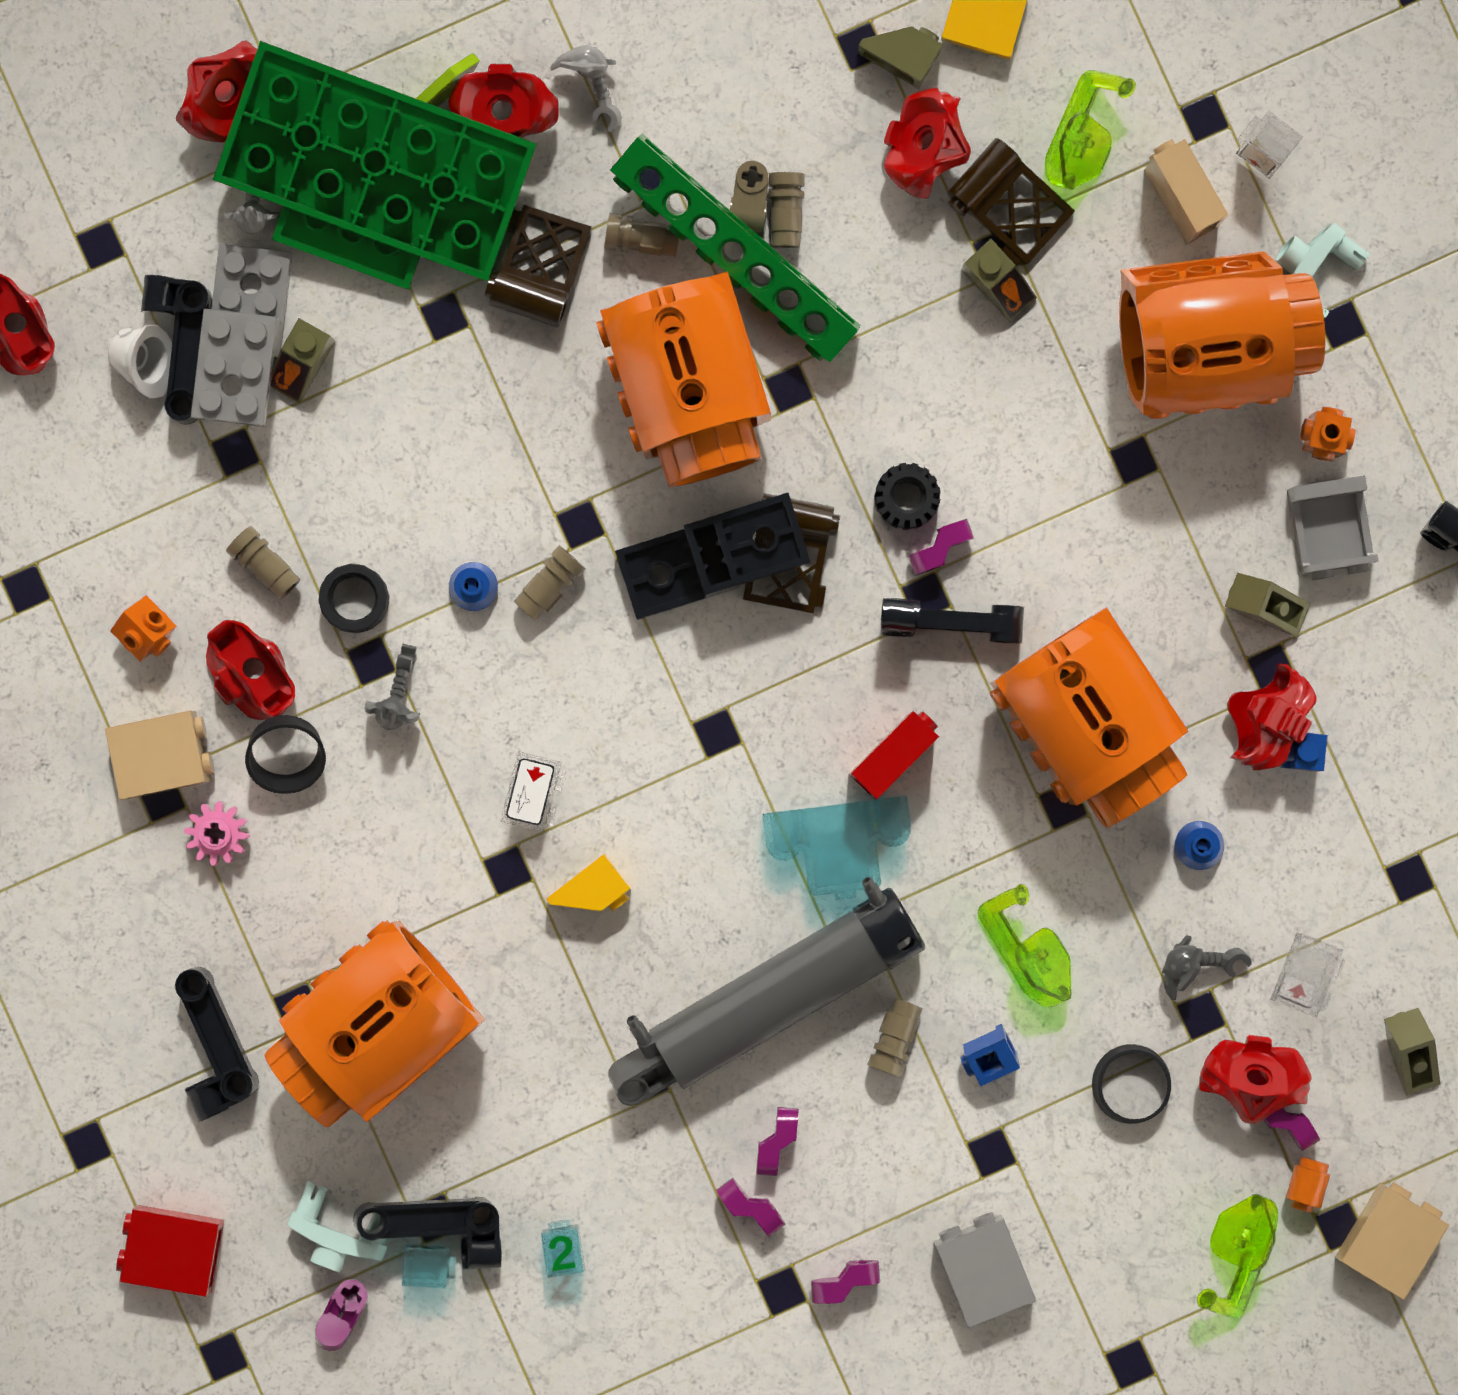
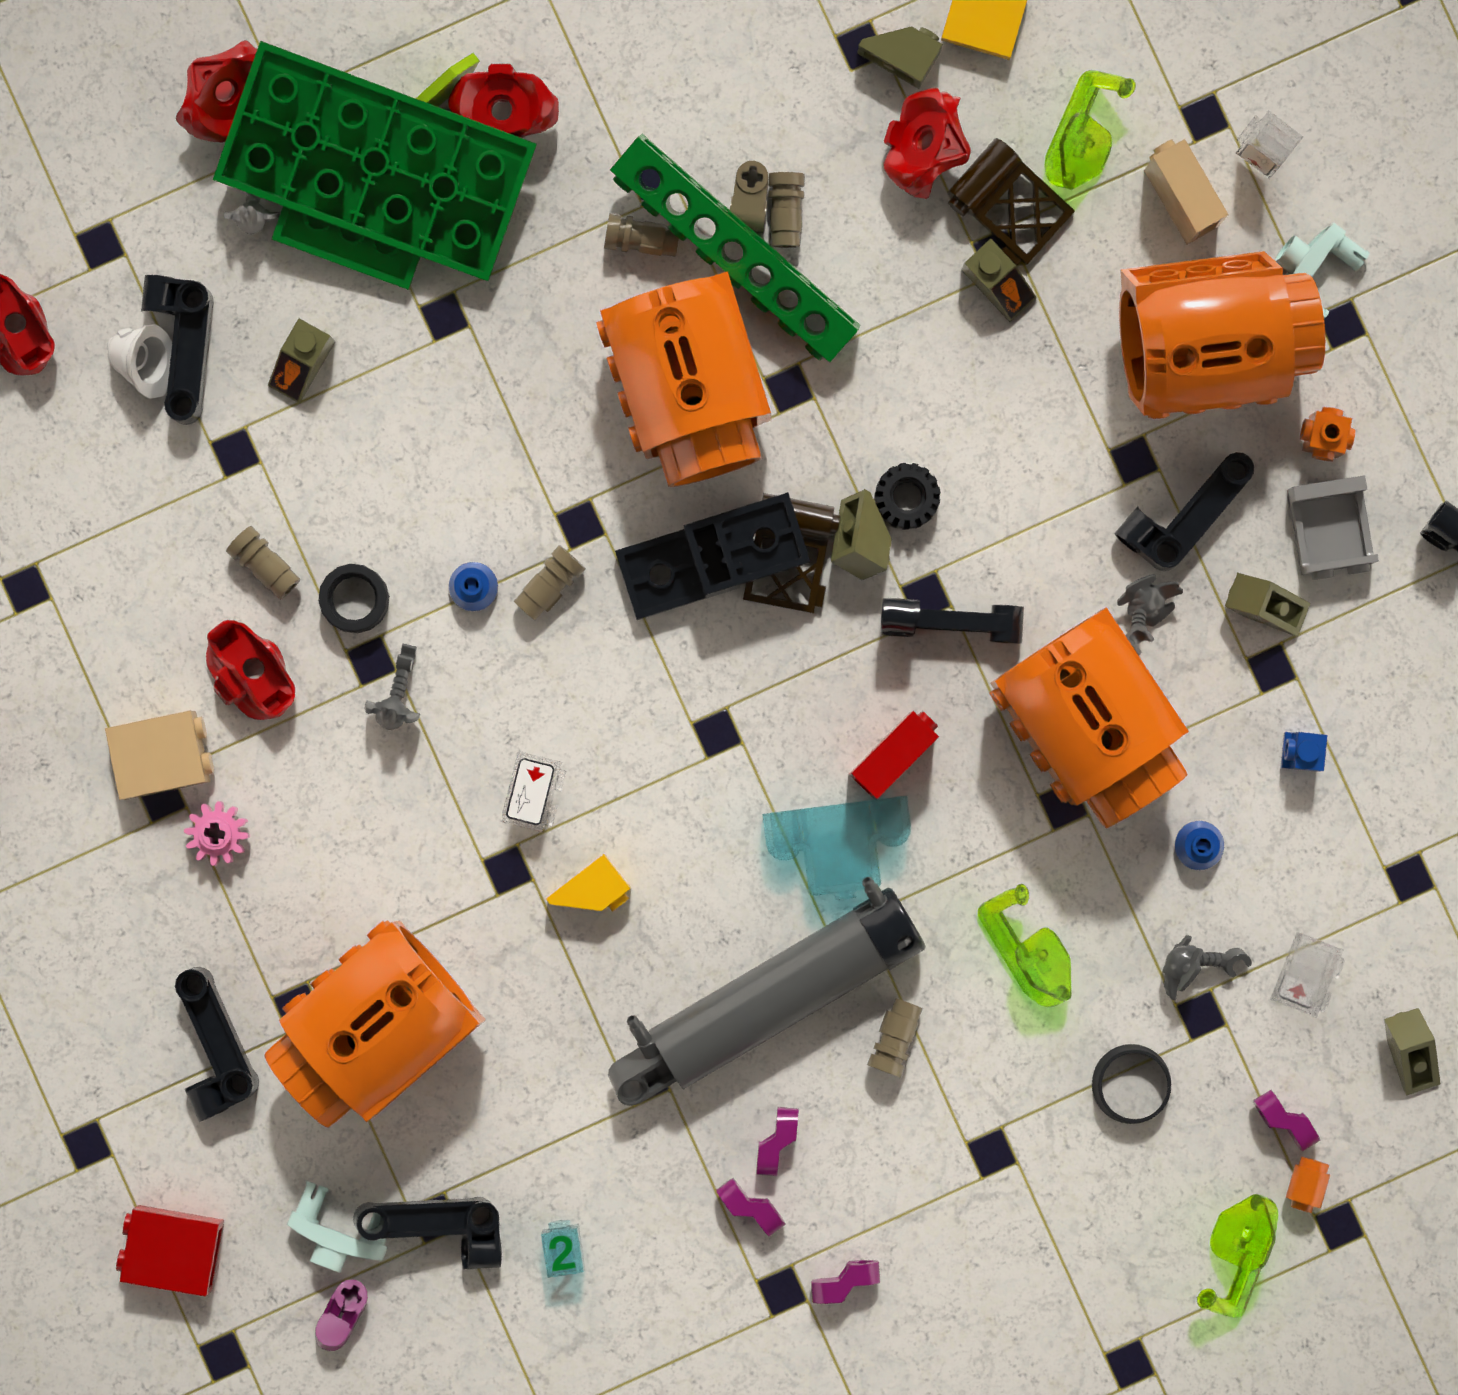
(144, 629): orange brick -> none
(241, 335): light grey bracket -> none
(285, 783): black tyre -> none
(428, 1266): clear light blue brick -> none
(529, 293): dark brown piece -> none
(592, 64): light grey piece -> none
(861, 538): none -> olive slope
(947, 537): magenta piece -> none
(984, 1269): light grey panel -> none
(996, 1065): blue brick -> none
(1147, 606): none -> dark grey piece
(1191, 523): none -> black piece
(1256, 1077): red piece -> none
(1271, 719): red piece -> none
(1393, 1239): tan brick -> none

